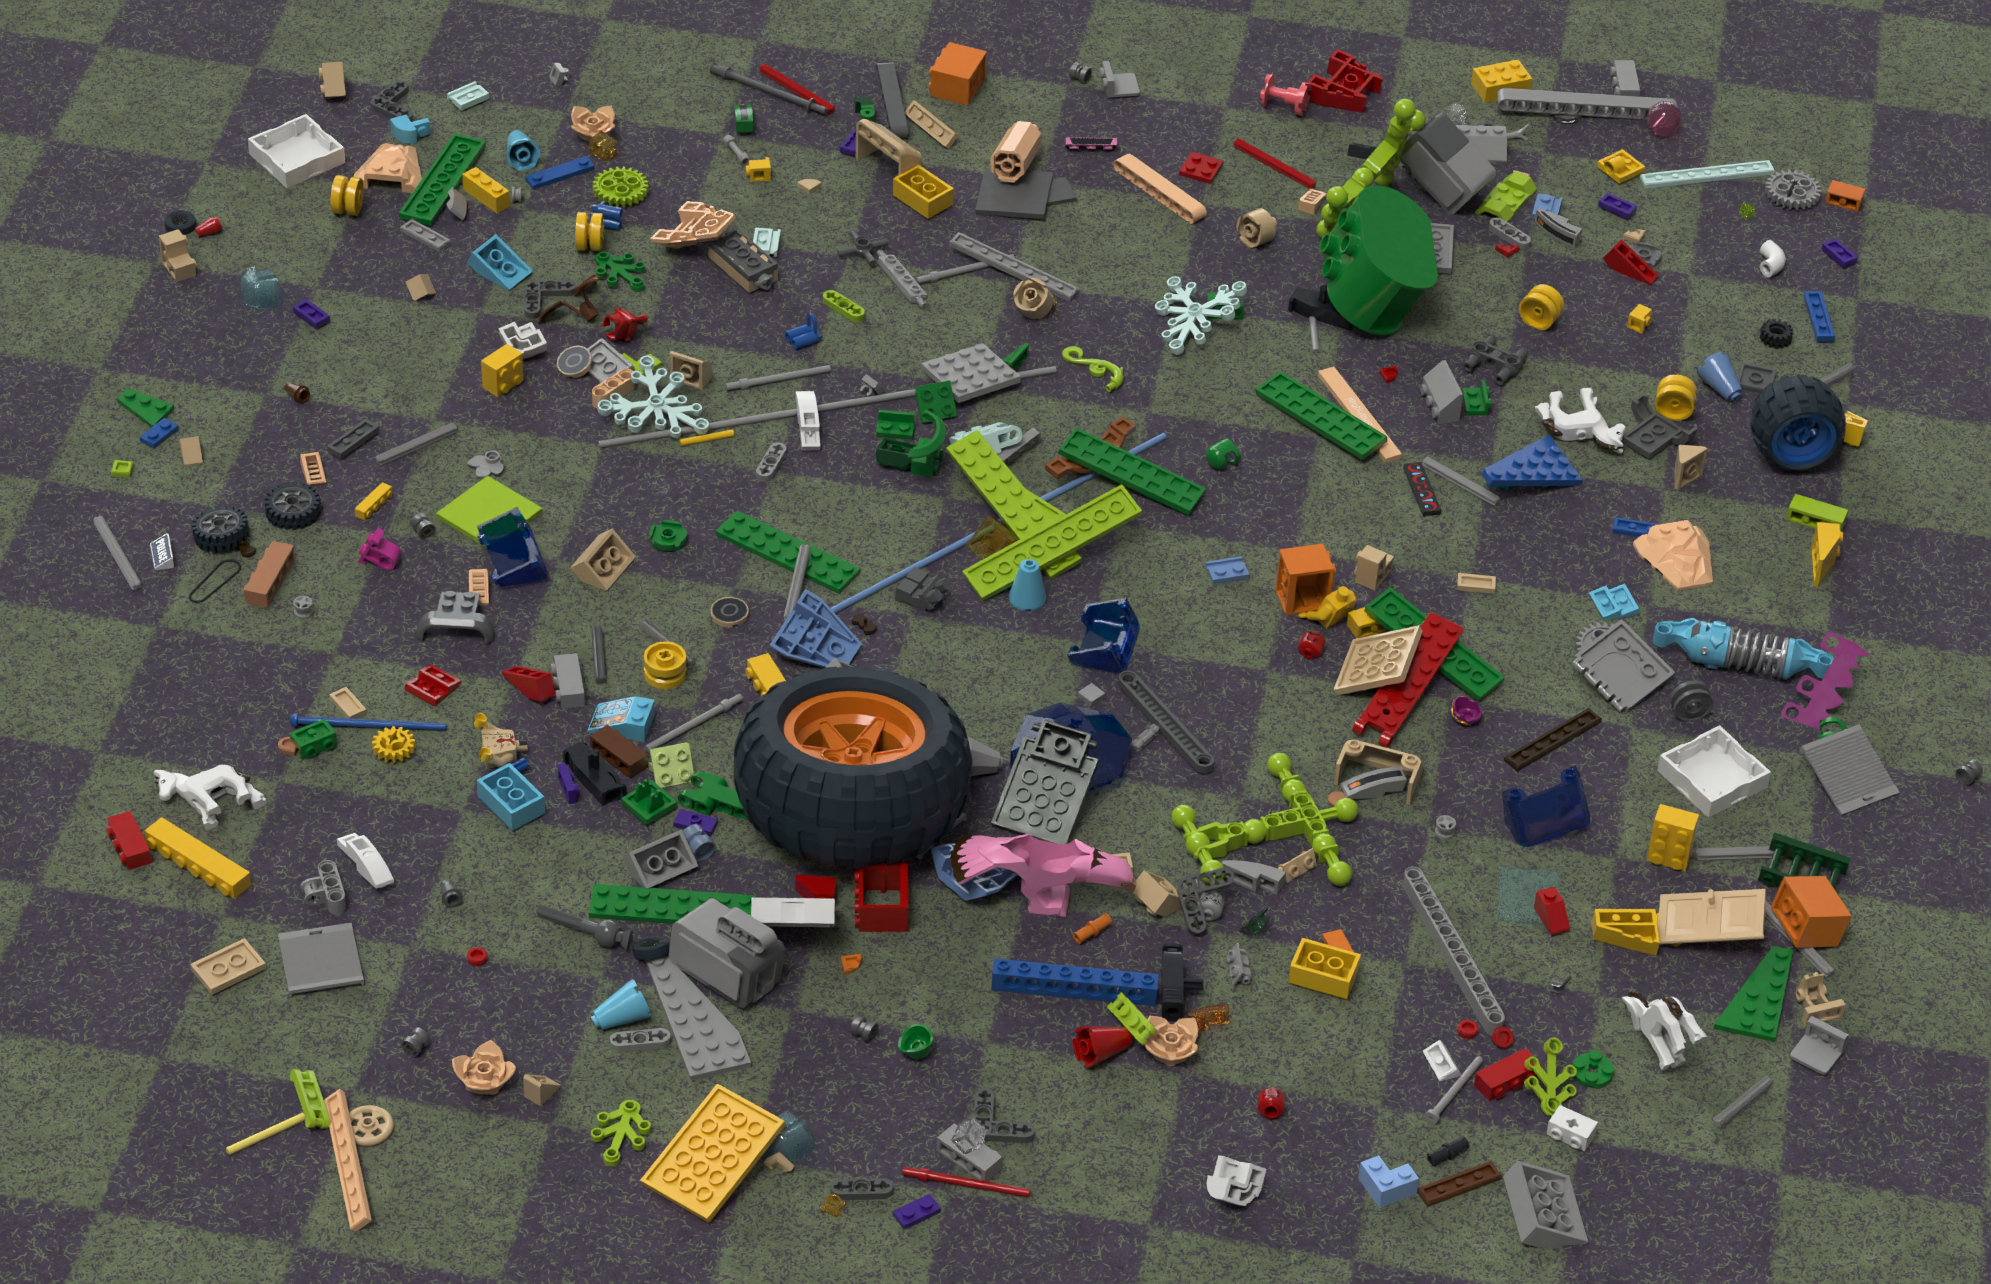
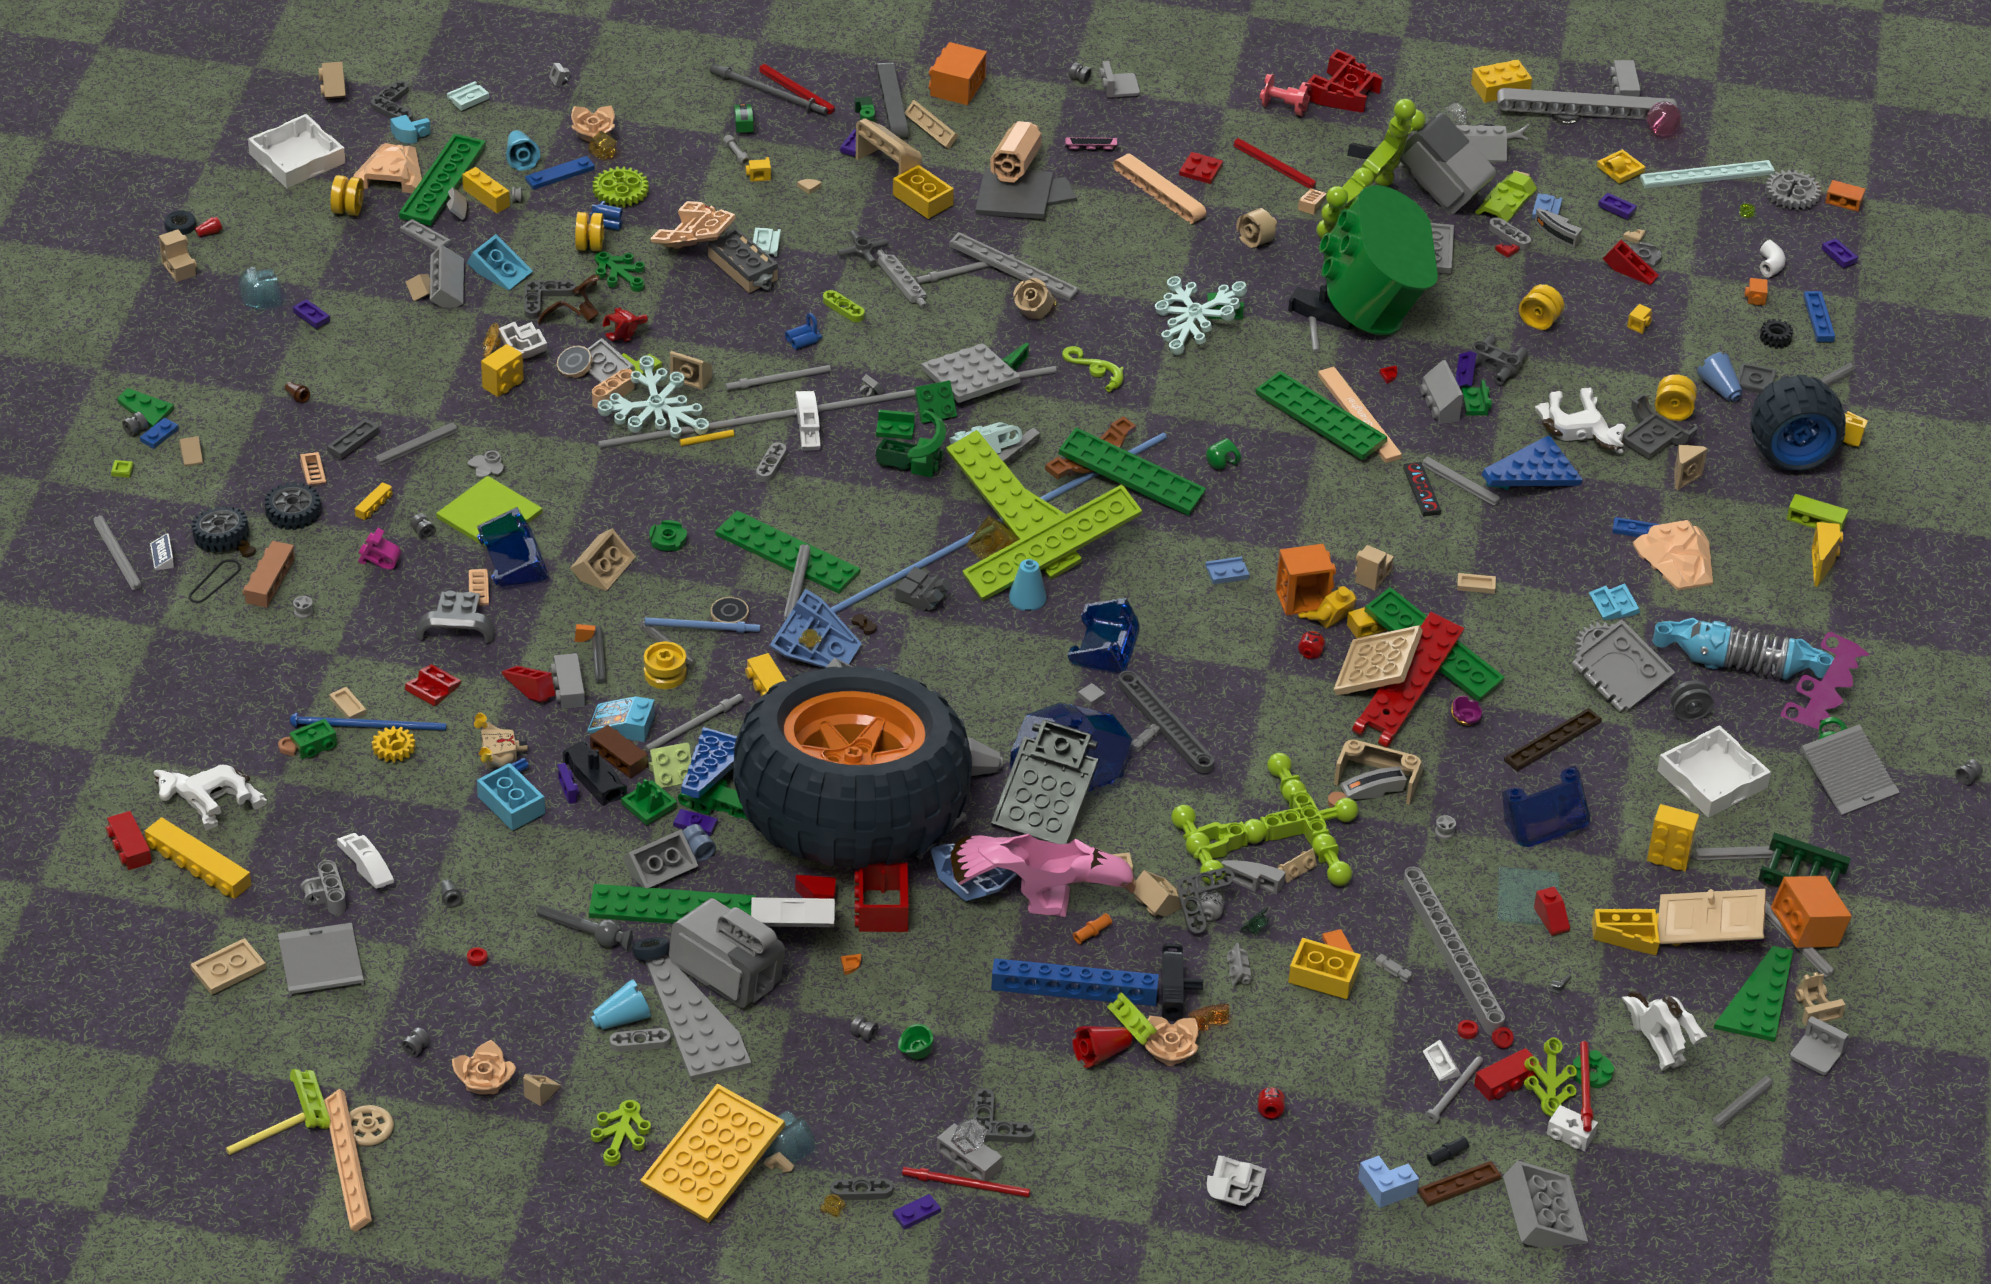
(134, 424): none -> flat silver wheel
(446, 277): none -> light grey brick
(491, 339): none -> clear yellow dish
(584, 632): none -> orange tile
(709, 762): none -> blue wing
(739, 627): none -> medium blue bar
(810, 638): none -> clear yellow plate
(1393, 968): none -> light grey axle
(1465, 369): none -> dark purple plate
(1586, 1111): none -> red bar
(1756, 291): none -> orange brick

